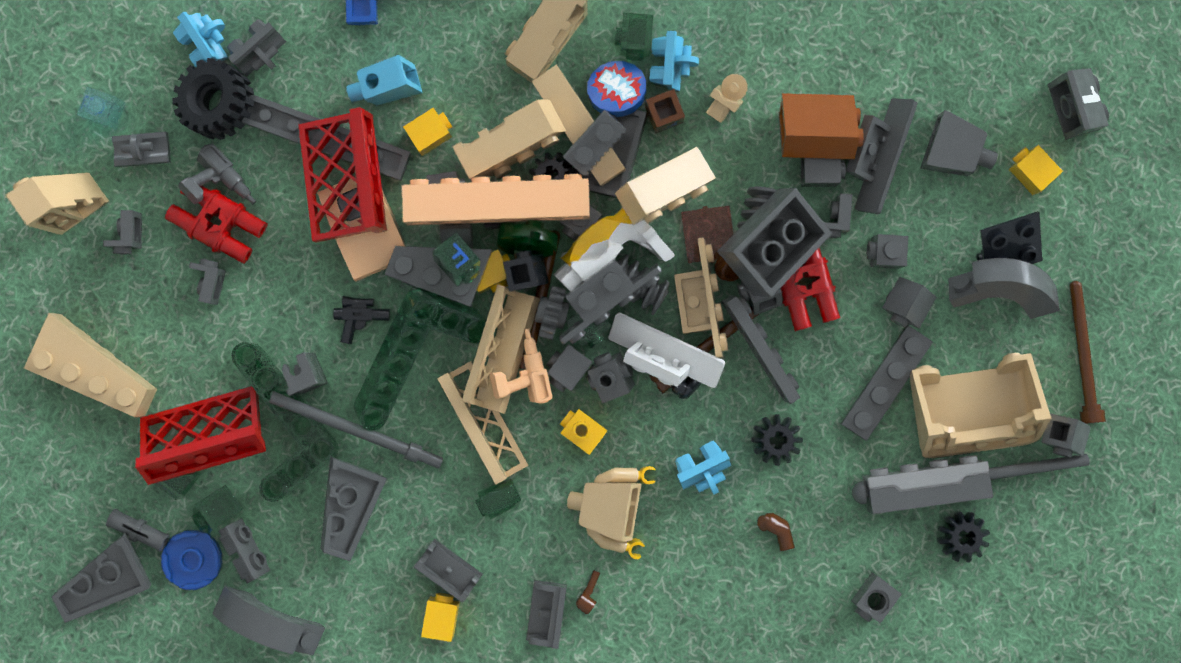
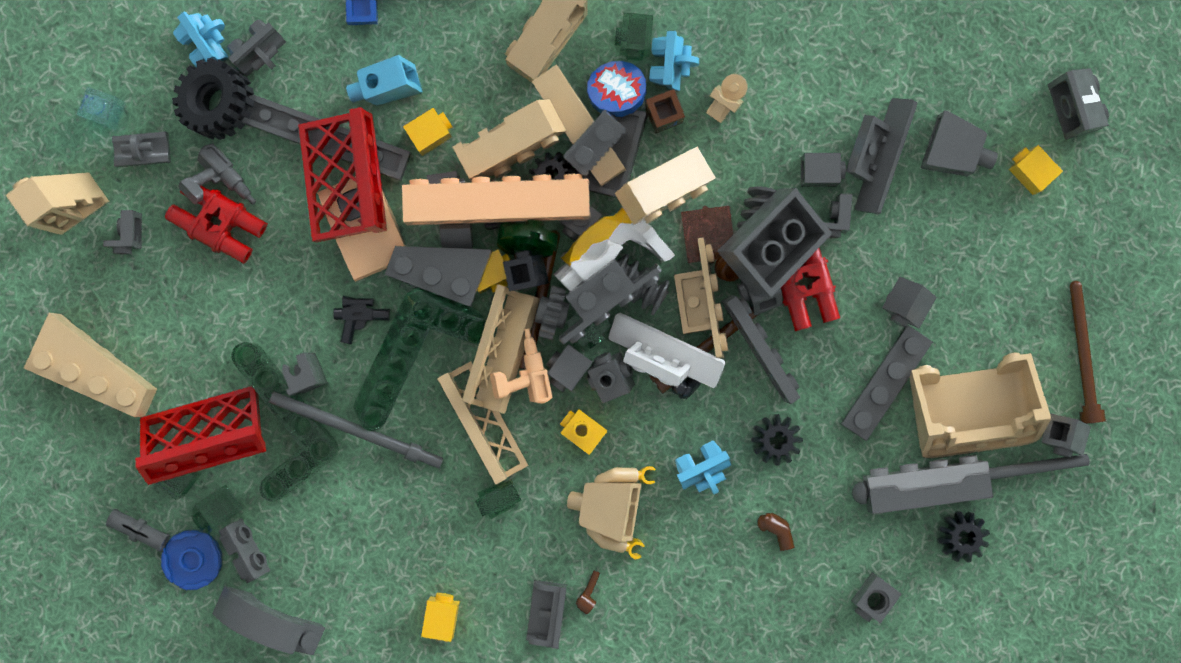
(103, 581): dark grey wing -> none
(210, 286): dark grey bracket -> none
(348, 506): dark grey wing -> none
(448, 570): dark grey hinge -> none
(457, 260): clear green brick -> none
(819, 126): dark orange brick -> none
(887, 251): dark grey brick -> none
(1009, 280): dark grey arch -> none
(1013, 240): black hinge -> none

